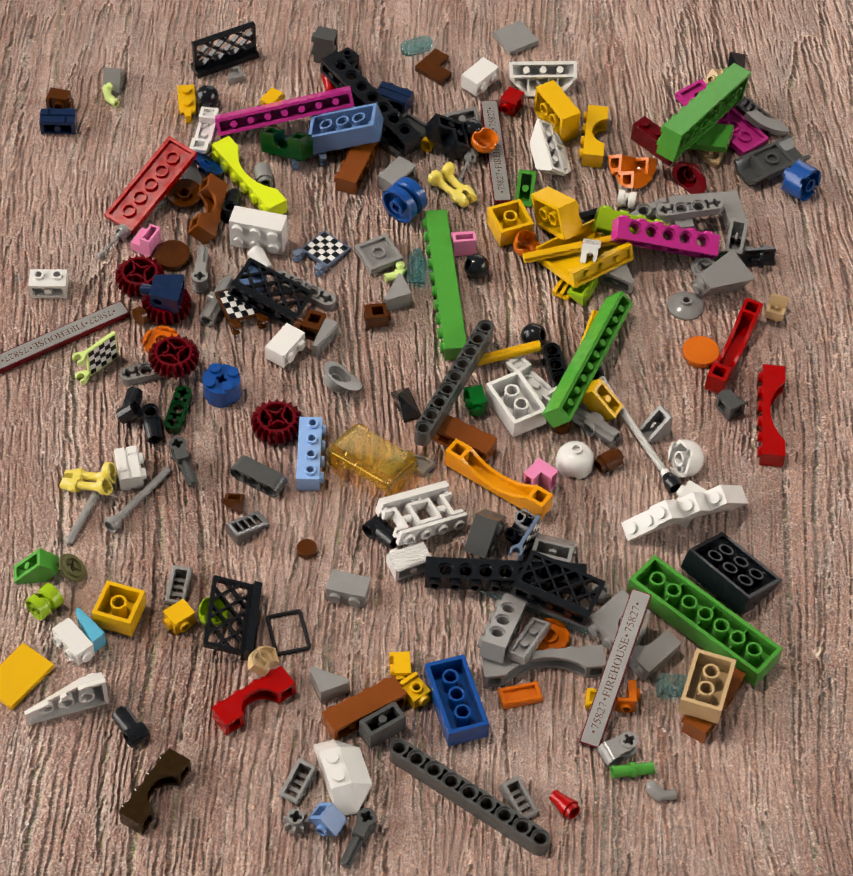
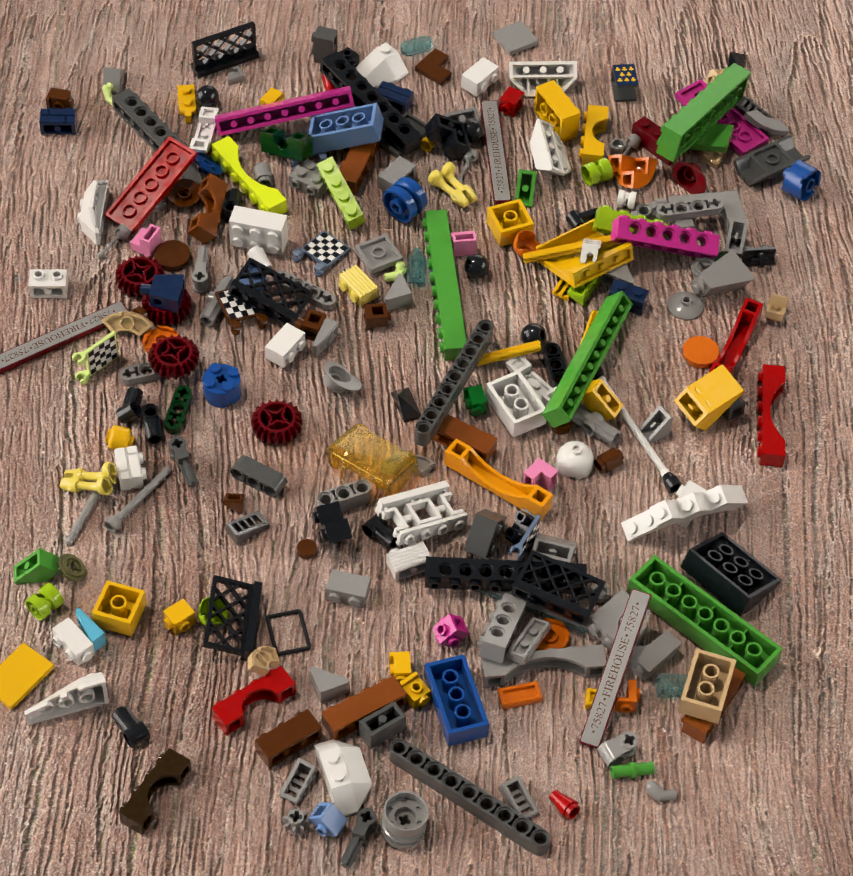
(93, 209): none -> white wedge
(118, 437): none -> yellow head
(127, 321): none -> tan tile
(142, 119): none -> dark grey brick
(182, 571): light grey slope -> none
(288, 738): none -> reddish brown brick
(307, 179): none -> light grey plate
(309, 453): light blue brick -> none
(331, 524): none -> black brick
(341, 193): none -> lime brick
(349, 495): none -> light grey beam
(358, 286): none -> light yellow brick
(382, 65): none -> white wedge
(404, 819): none -> light grey wheel
(450, 630): none -> dark pink brick
(484, 140): orange hair -> none
(556, 213): yellow brick -> none
(597, 171): none -> lime wheel
(617, 146): none -> light grey tile
(623, 82): none -> piece
(633, 141): none -> light grey hinge
(636, 294): none -> dark blue brick
(685, 458): white cylinder -> none
(709, 397): none -> yellow slope

